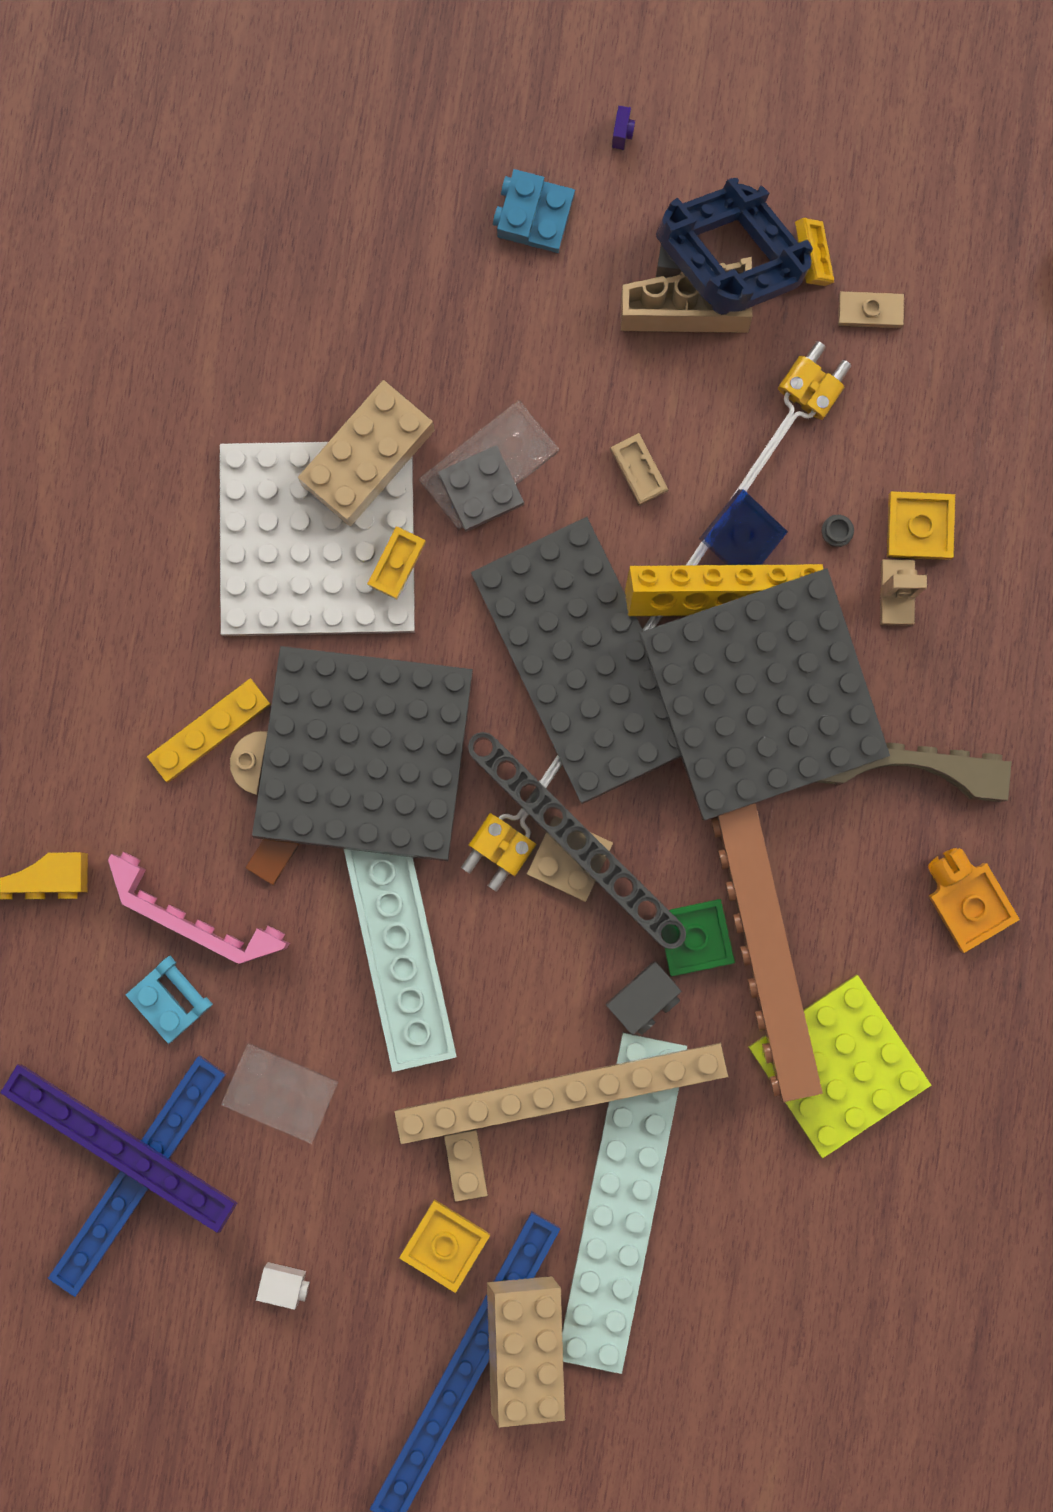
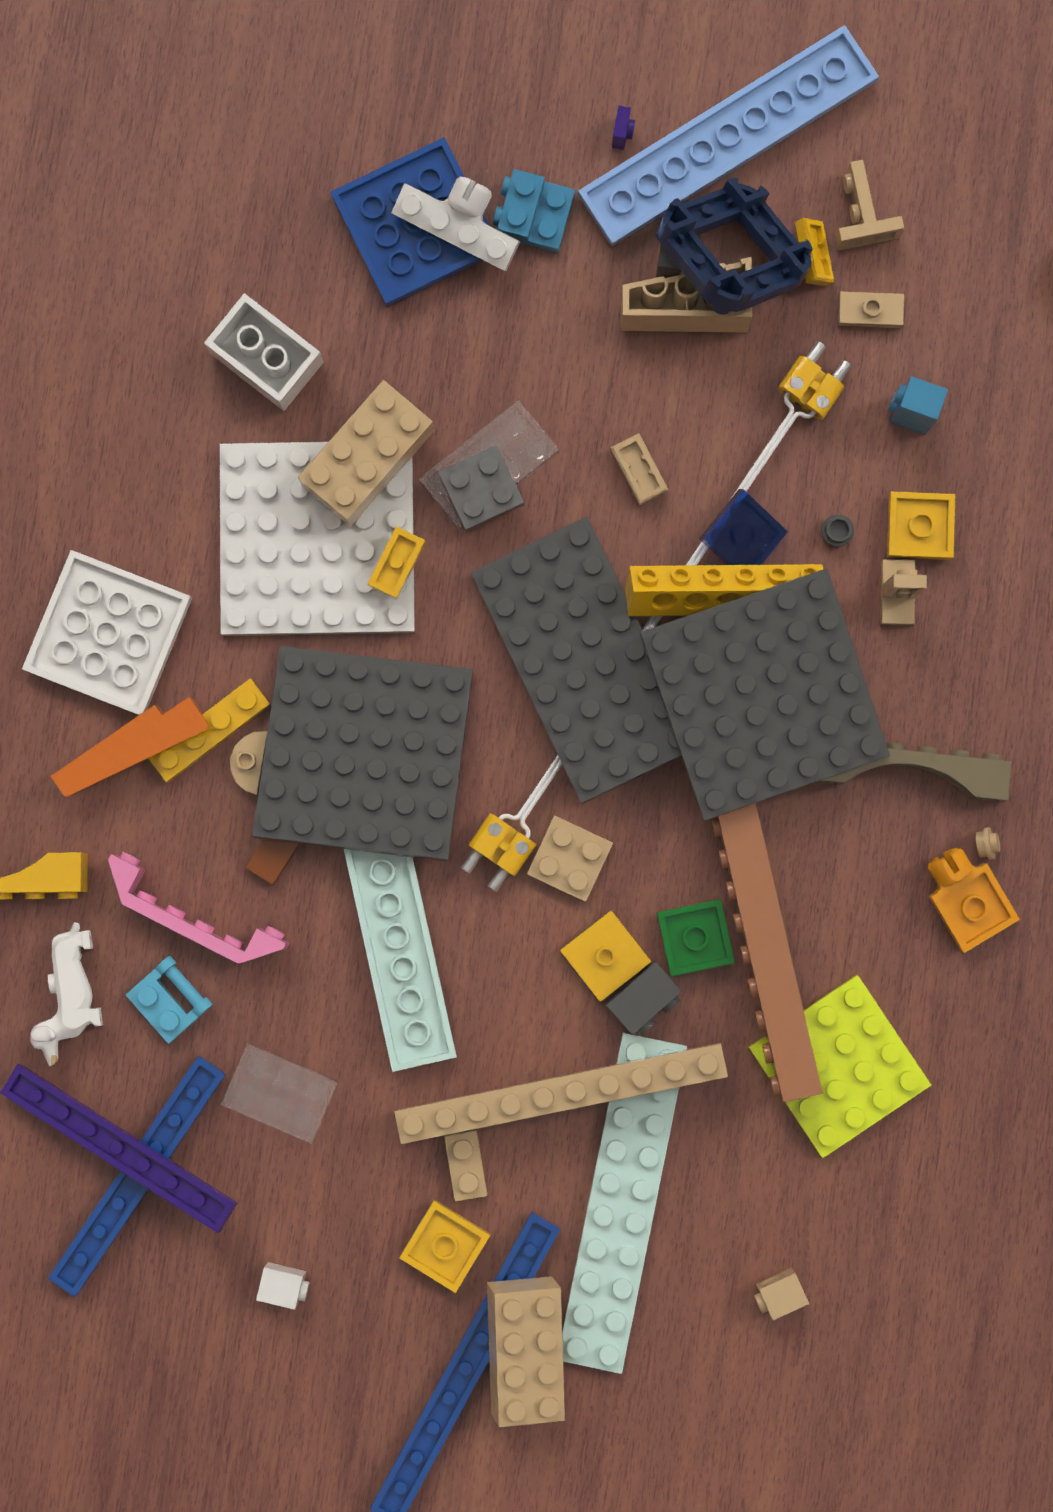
(72, 992): none -> white animal
(107, 633): none -> white plate
(134, 742): none -> orange wedge
(264, 352): none -> white brick
(394, 250): none -> blue plate
(458, 220): none -> white plate
(571, 824): dark grey beam -> none
(605, 956): none -> yellow plate
(728, 135): none -> light blue plate
(780, 1294): none -> tan brick
(862, 213): none -> tan bracket
(917, 405): none -> dark azure brick
(987, 843): none -> tan plate

